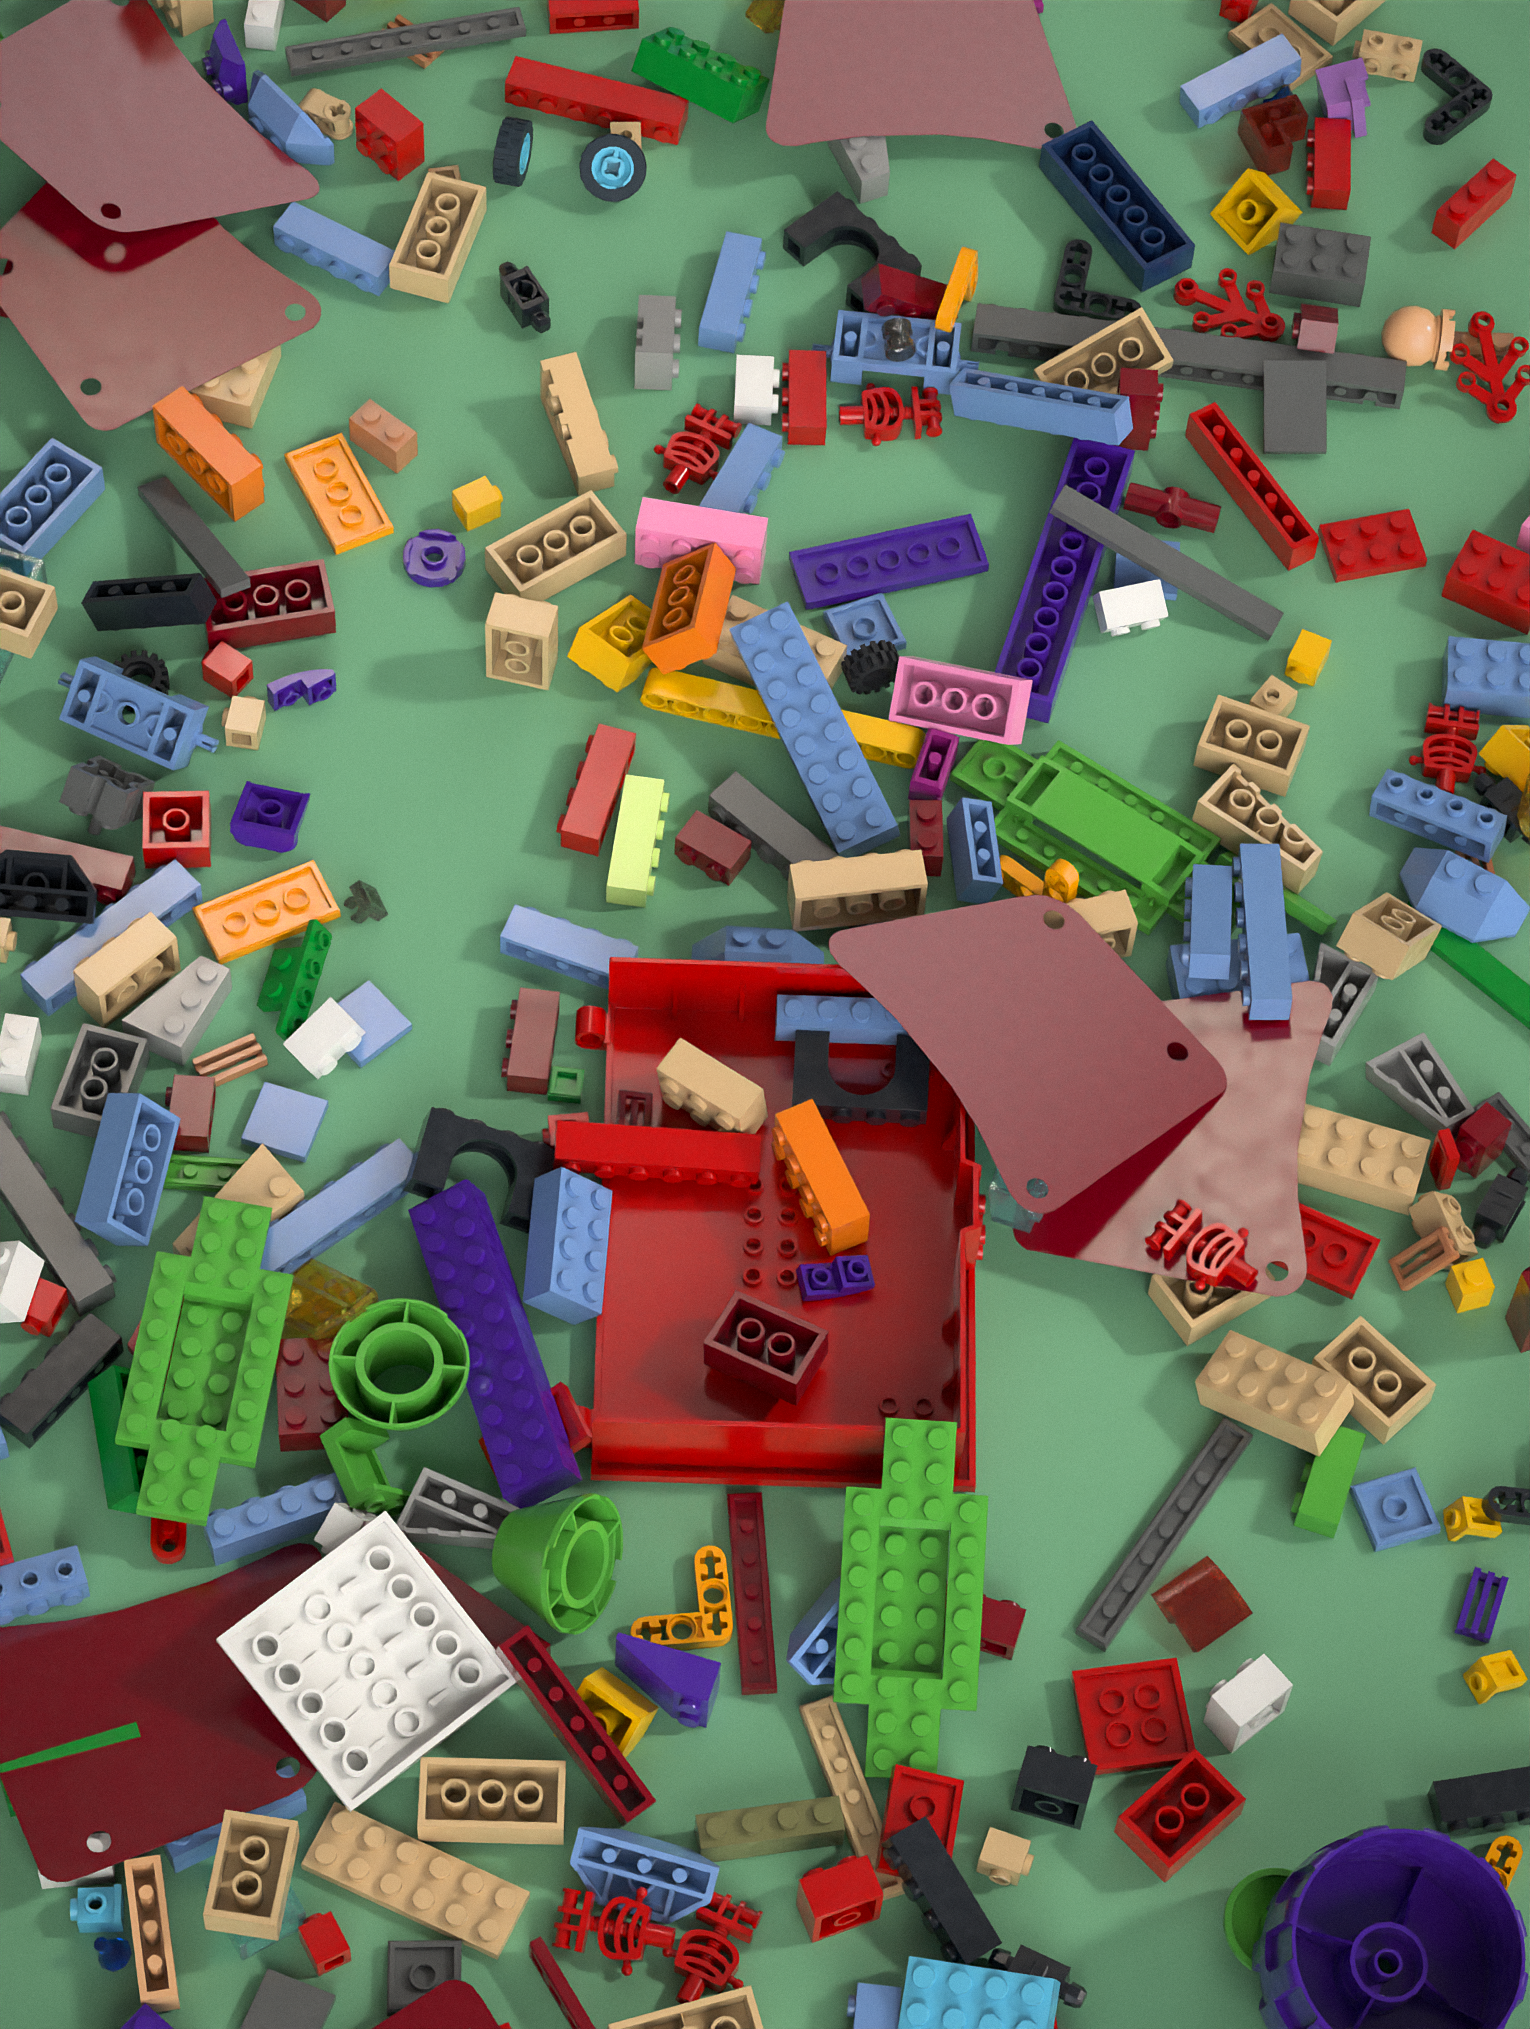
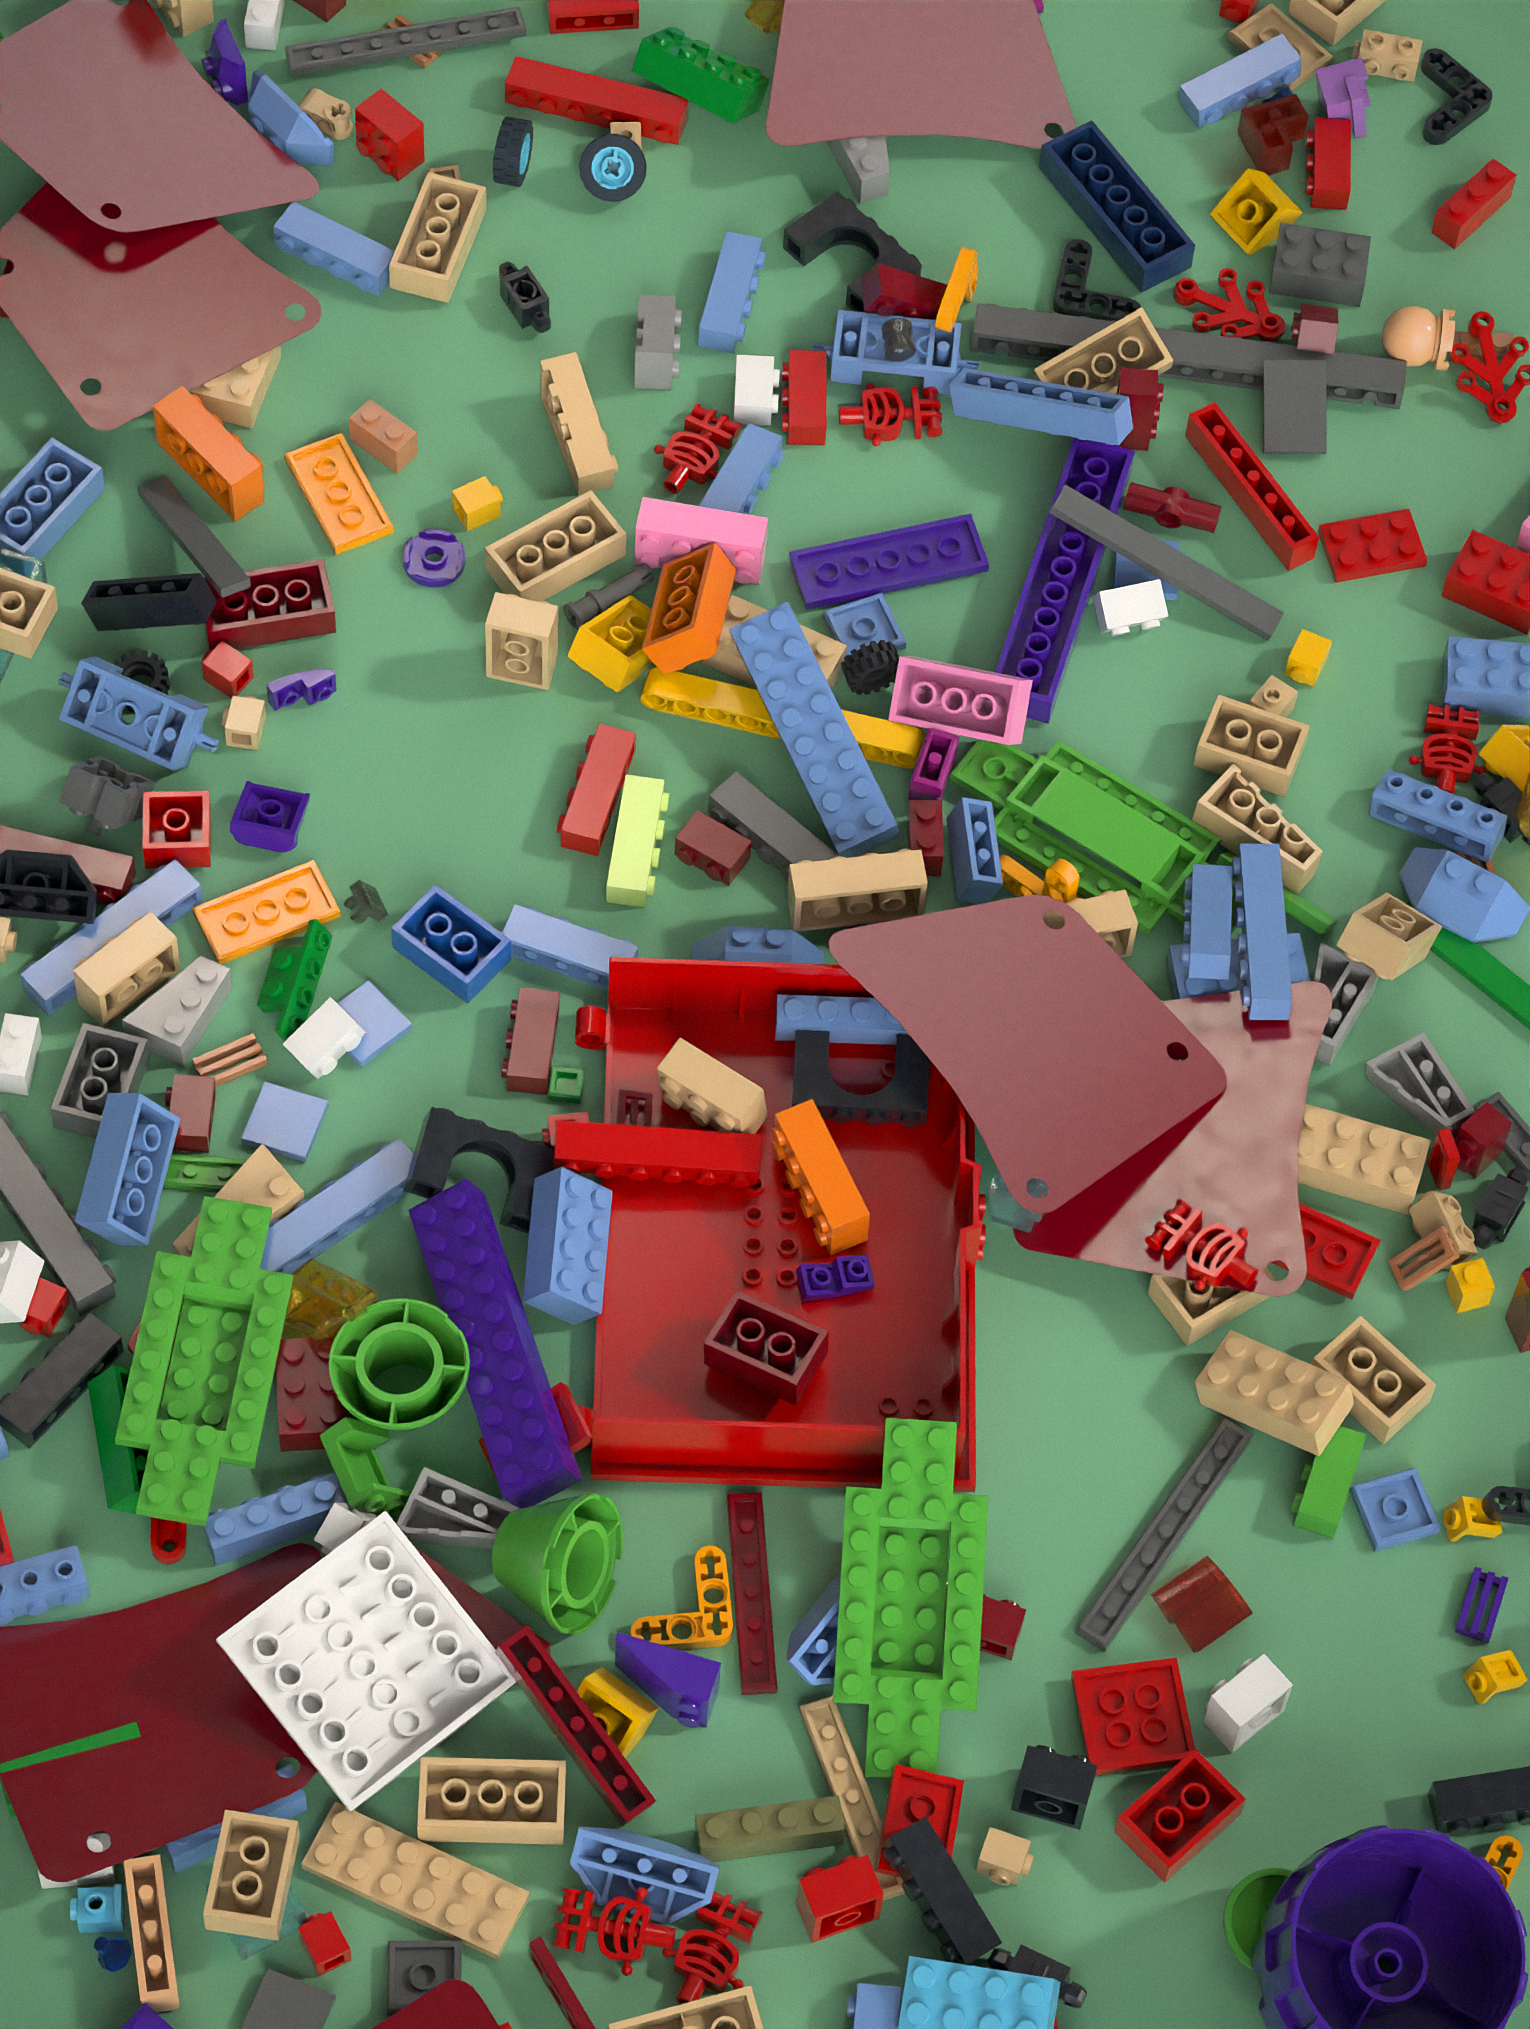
(451, 943): none -> blue brick
(599, 600): none -> dark grey pin

